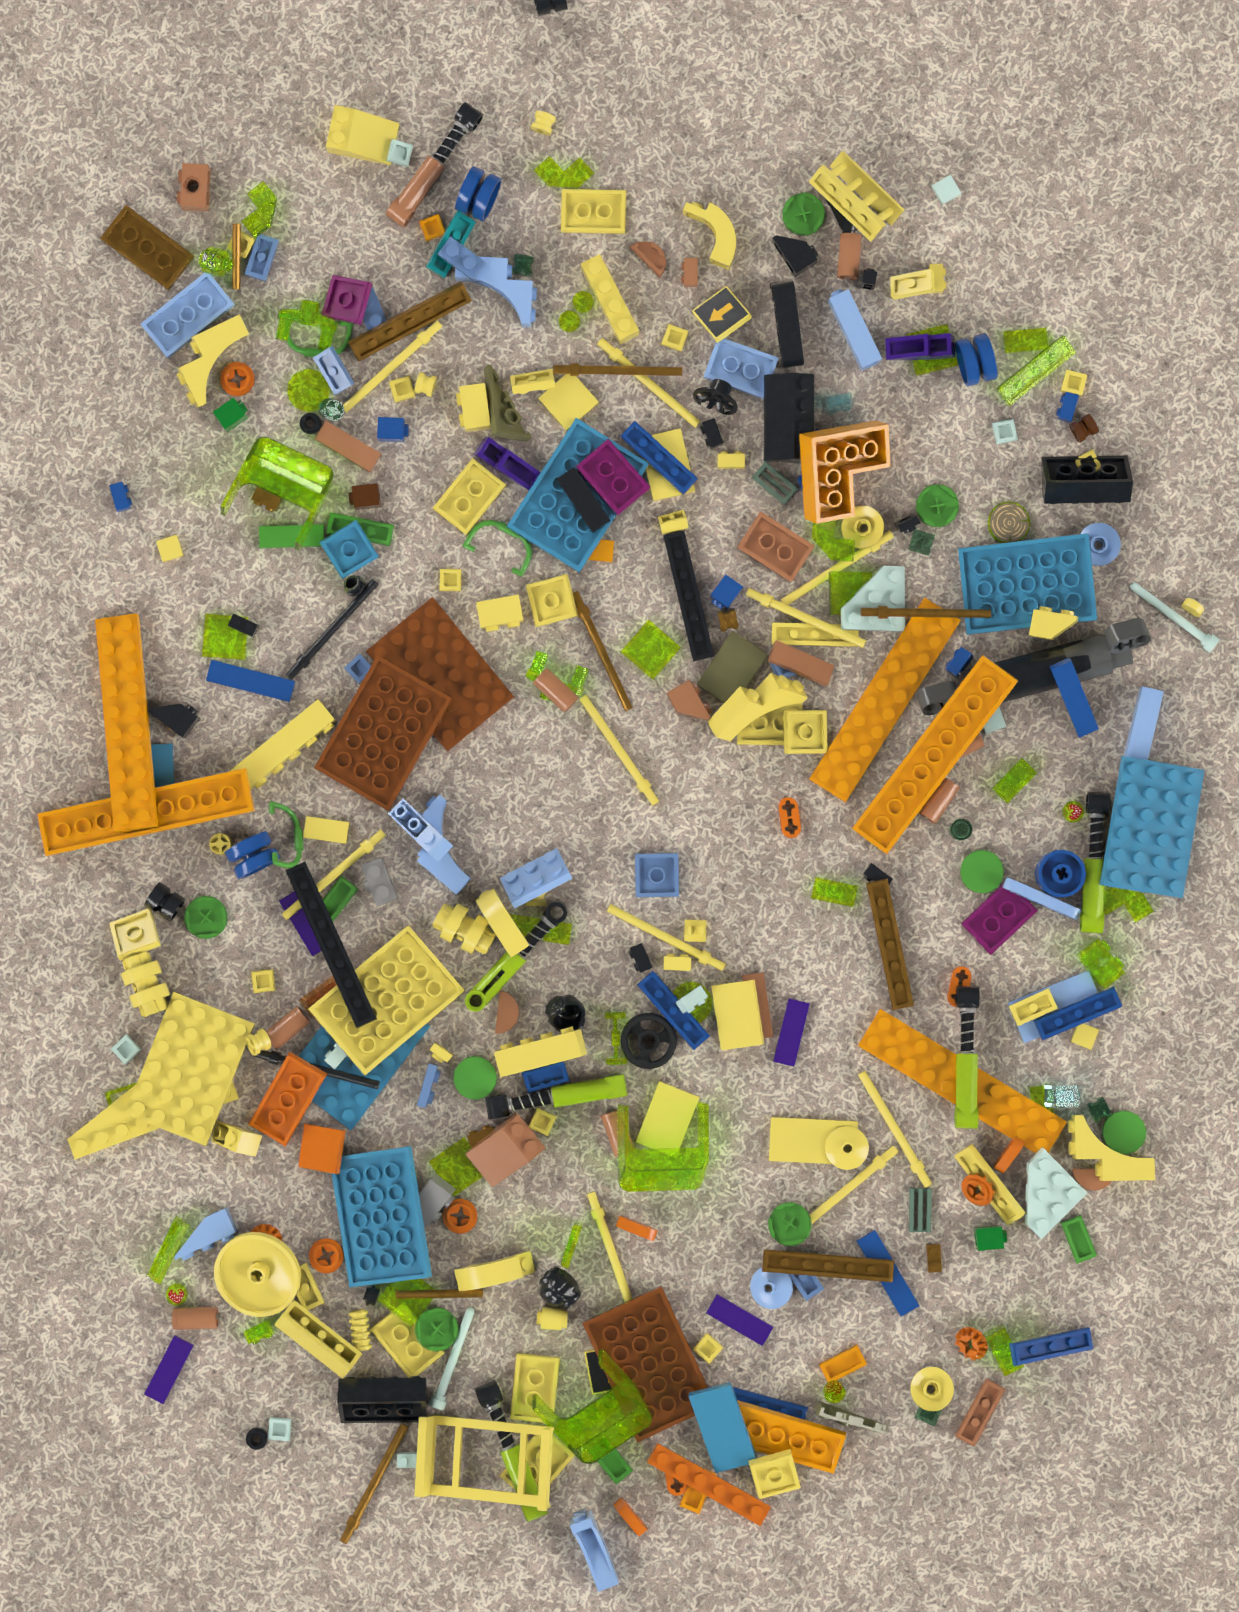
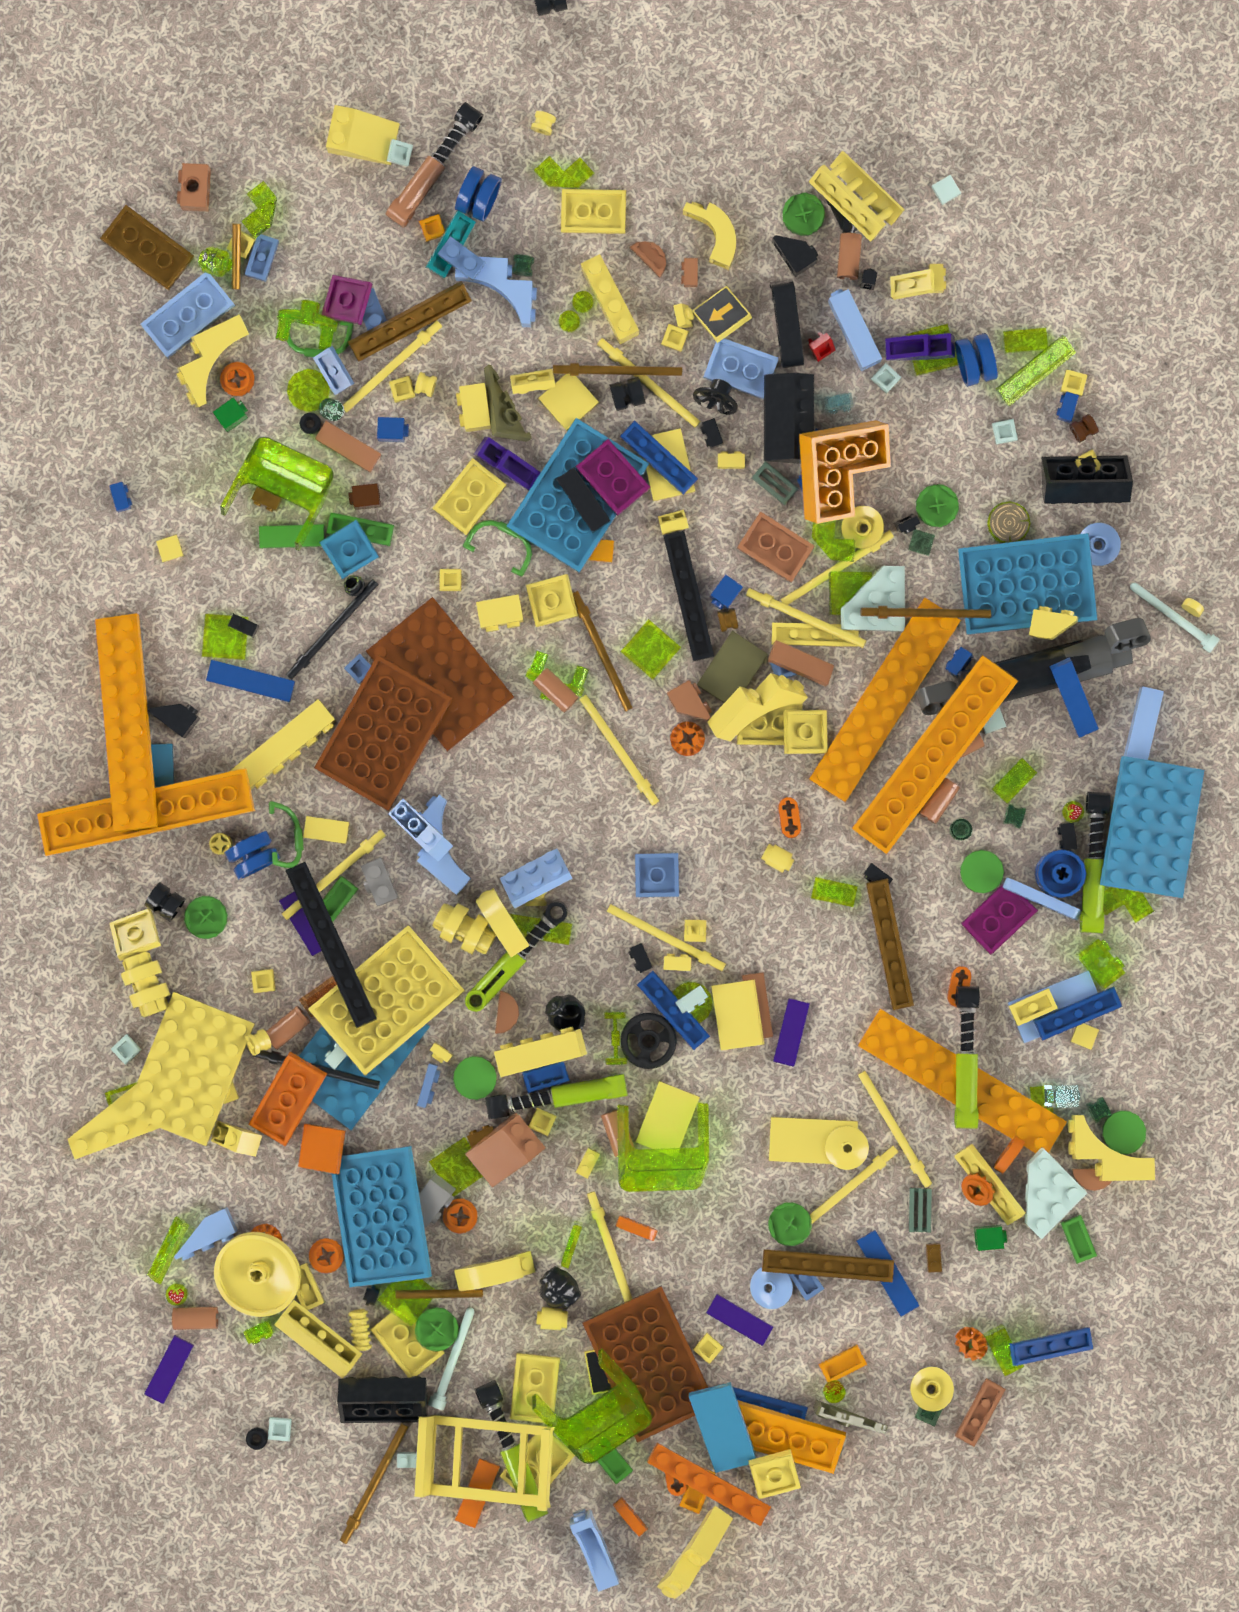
(483, 1479): none -> orange tile
(587, 1163): none -> light yellow piece
(627, 393): none -> black wheel
(683, 315): none -> light yellow plate
(696, 1553): none -> light yellow arch
(697, 741): none -> orange gear
(777, 858): none -> light yellow brick
(821, 346): none -> red tile
(886, 378): none -> light aqua tile
(1014, 816): none -> clear green wheel
(1068, 836): none -> black piece

